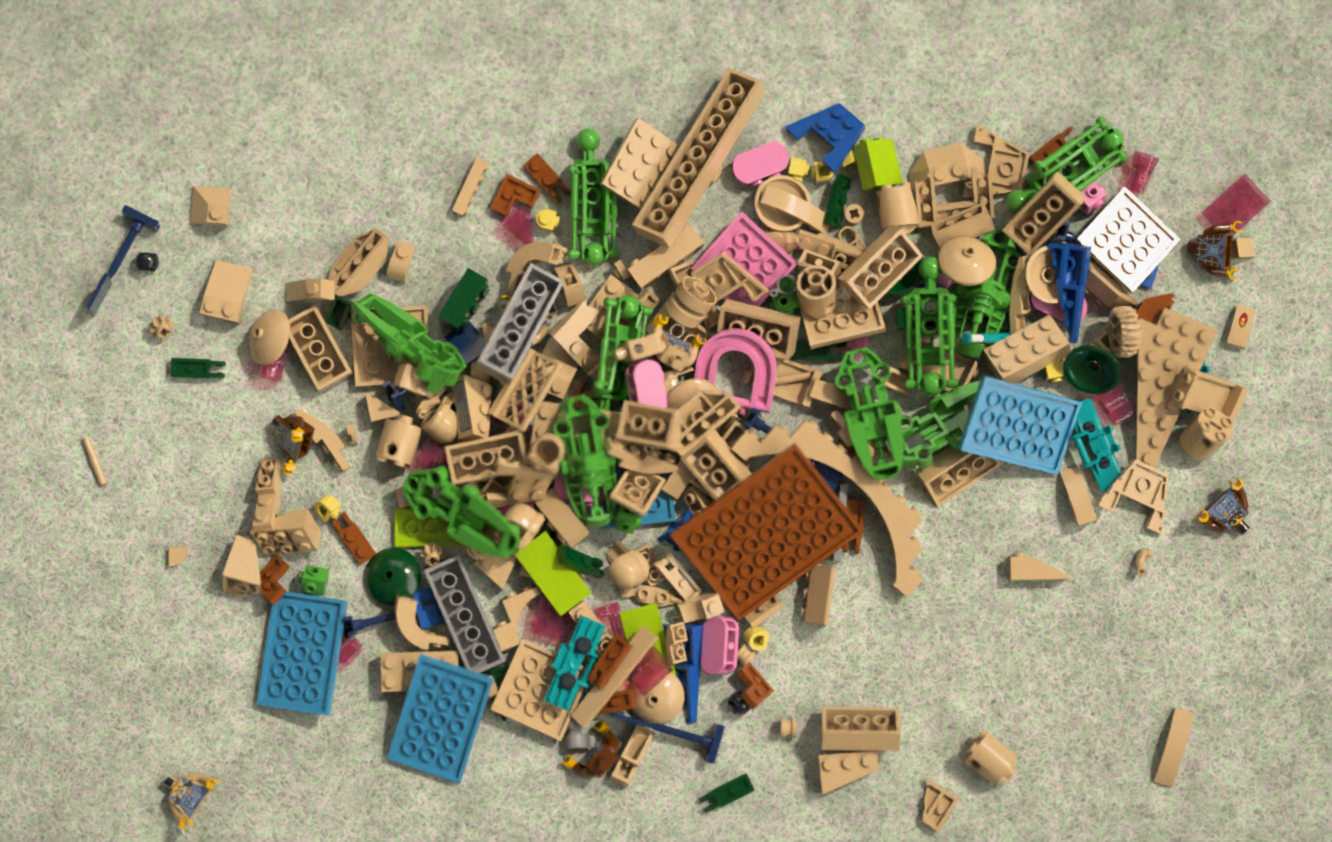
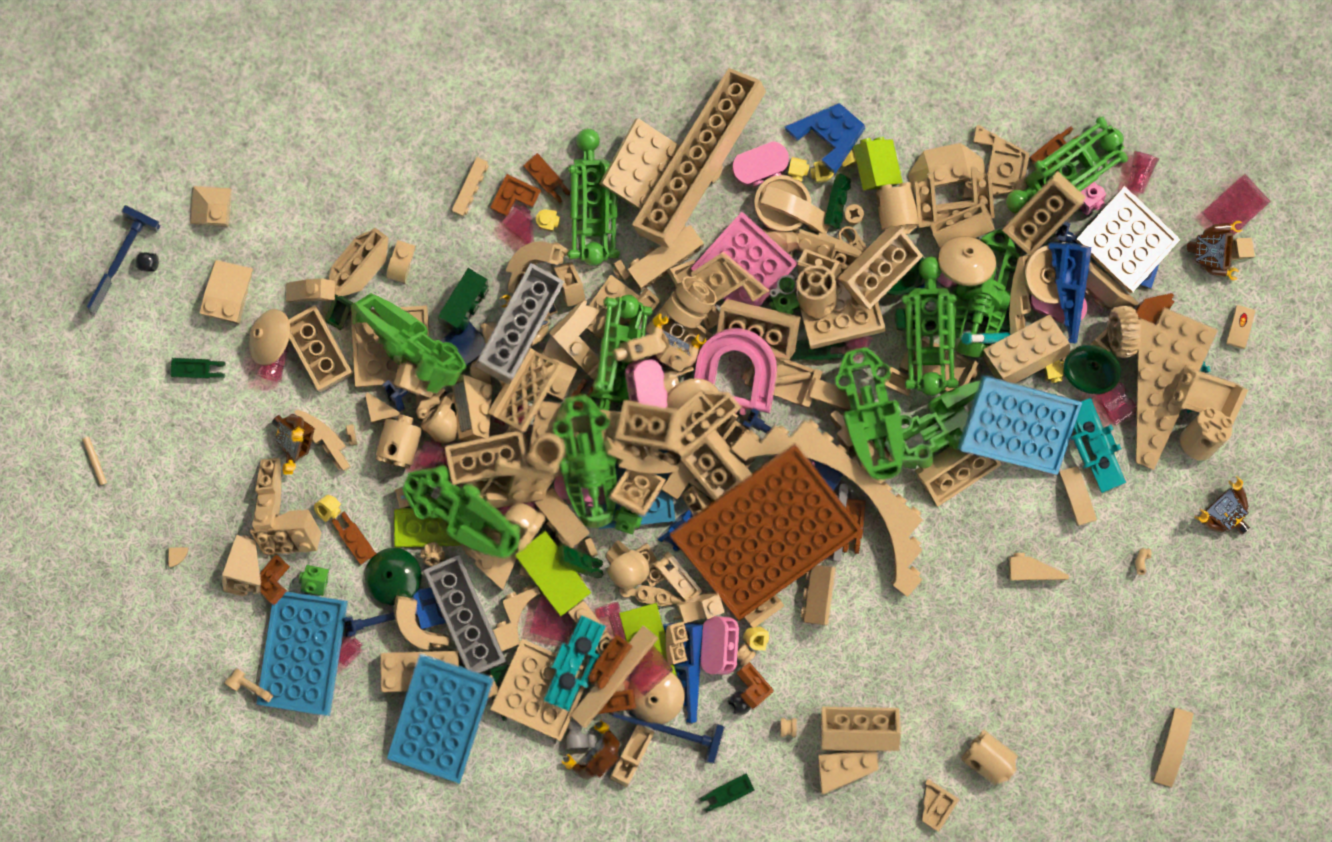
(161, 327): tan gear -> none
(188, 795): torso -> none
(237, 679): none -> tan brick
(591, 547): none -> tan tile
(1142, 485): tan wing -> none

